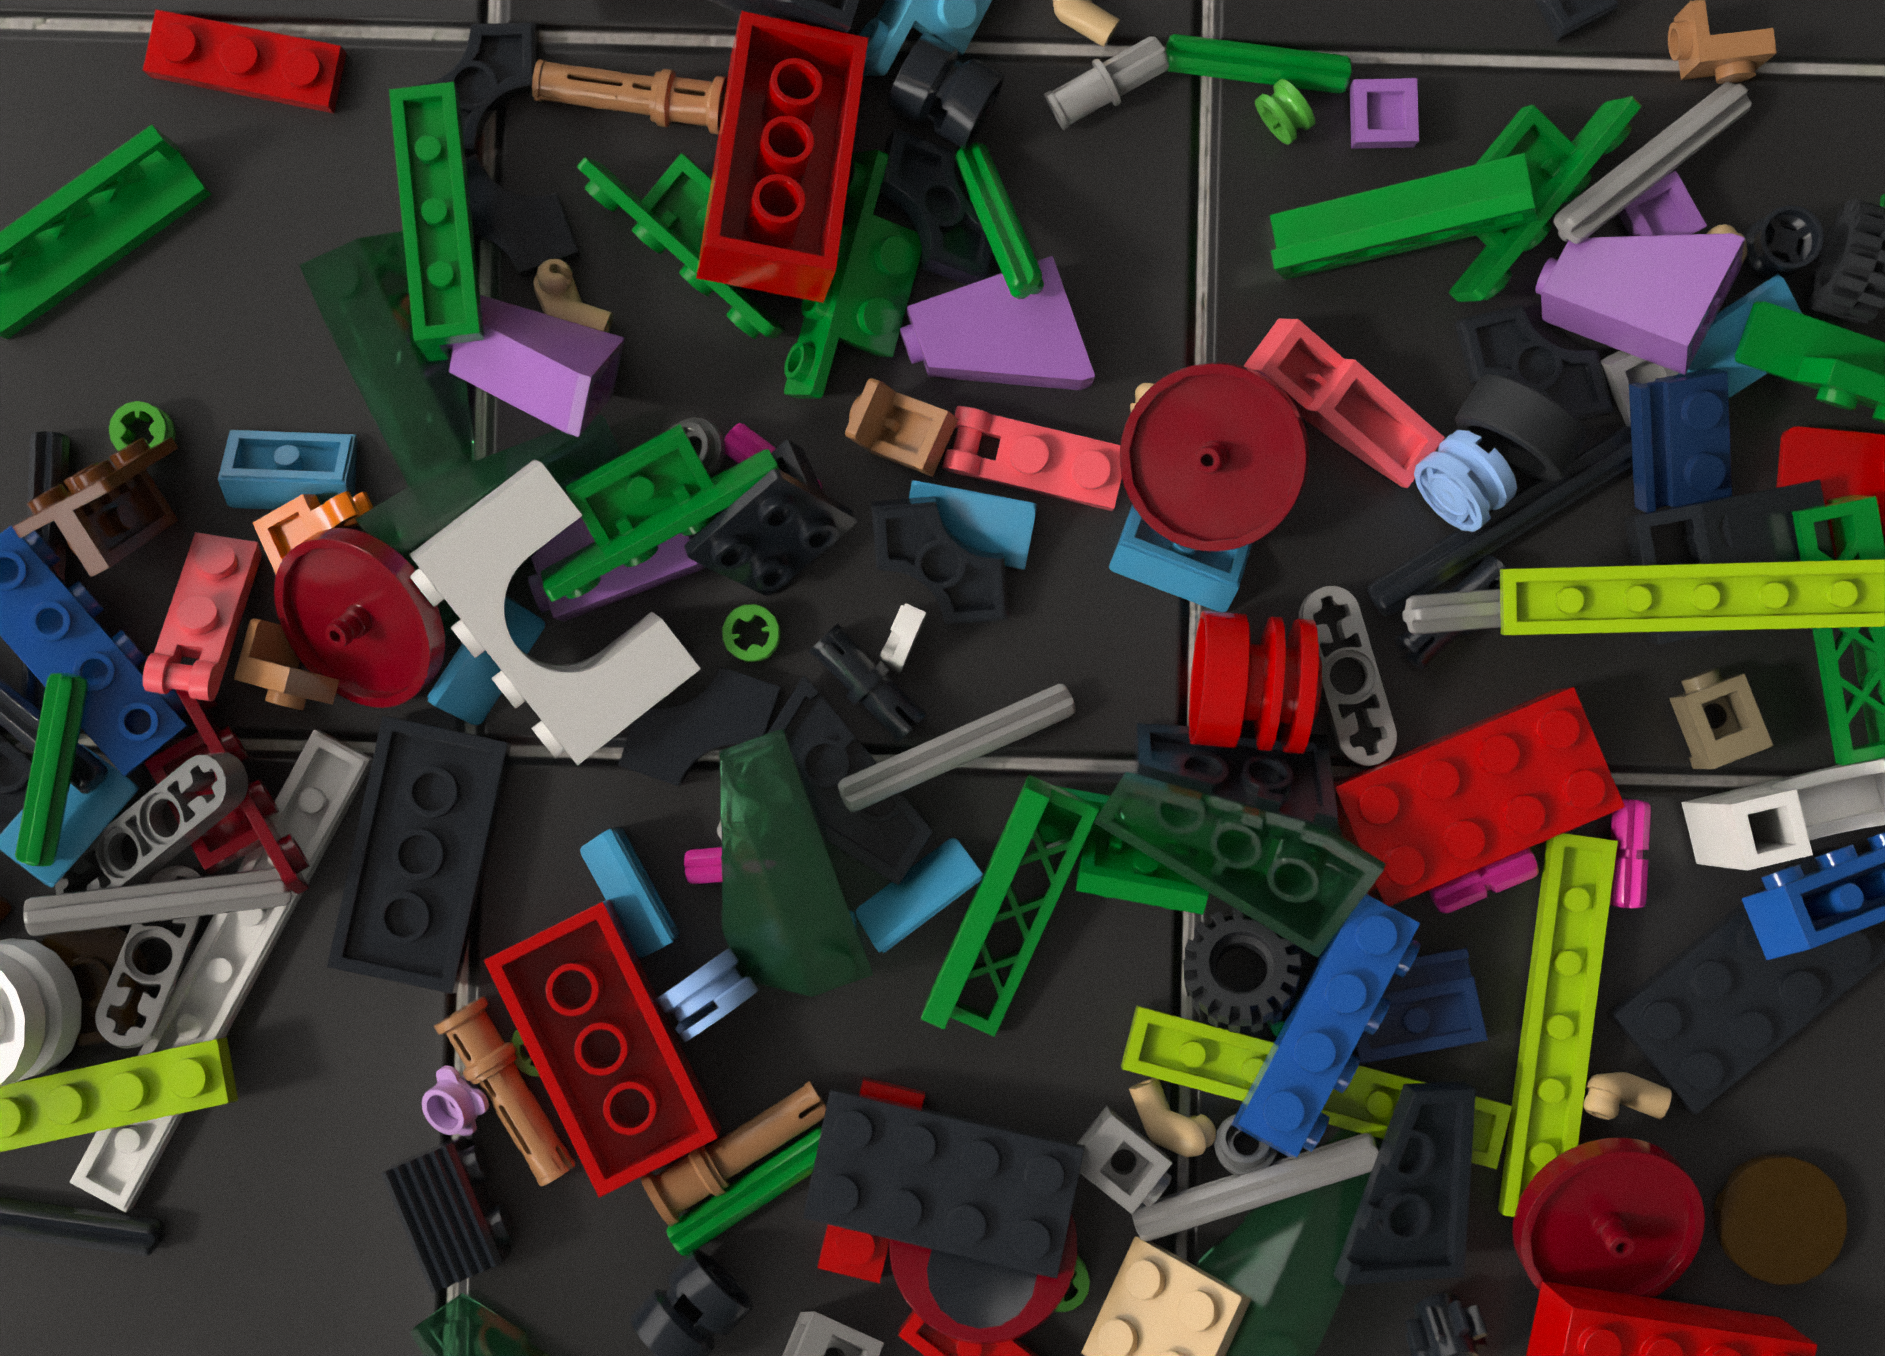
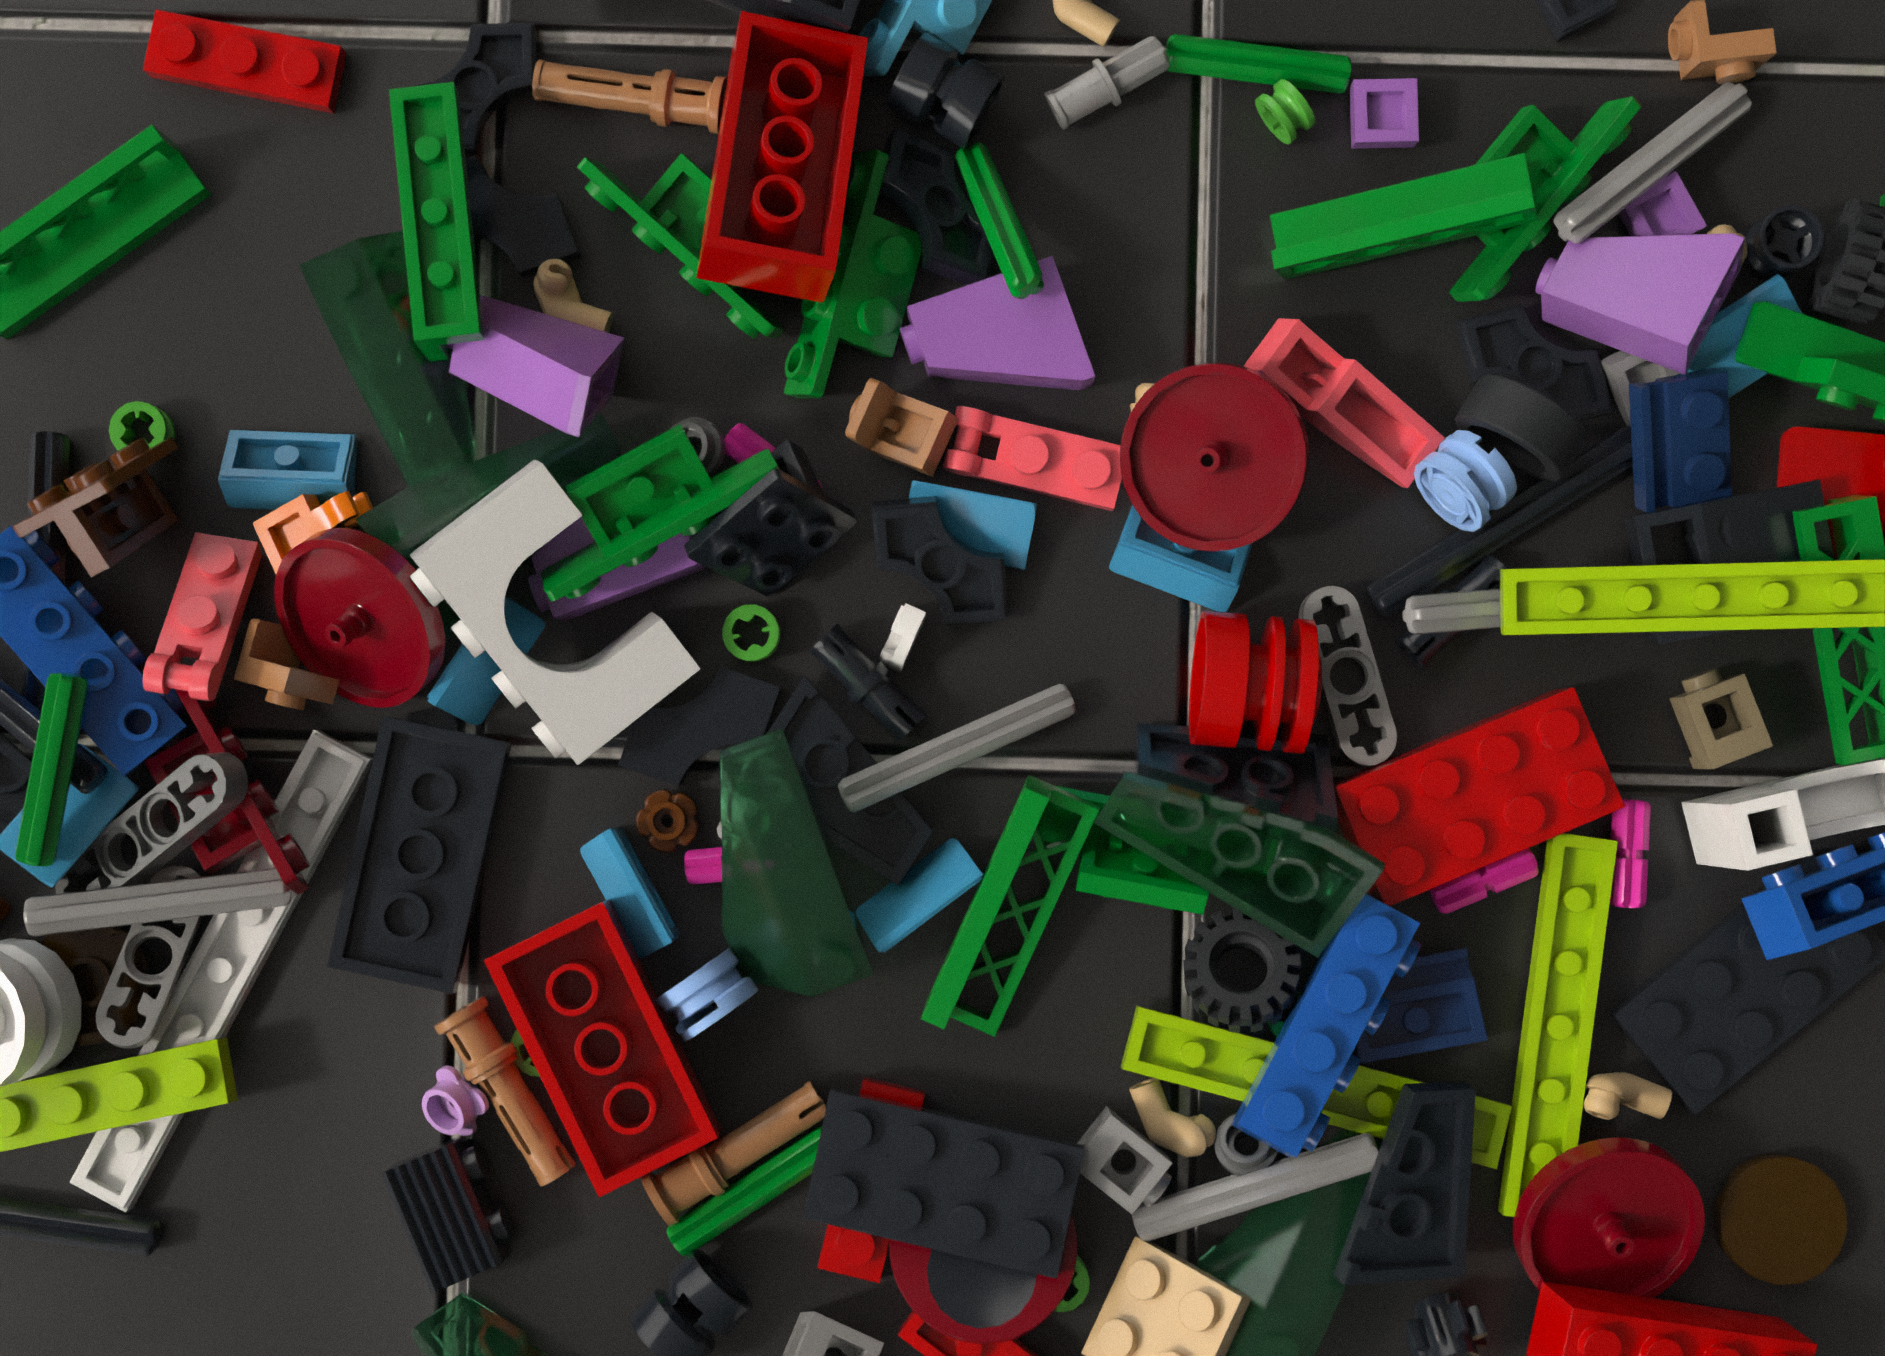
(650, 820): none -> reddish brown plate

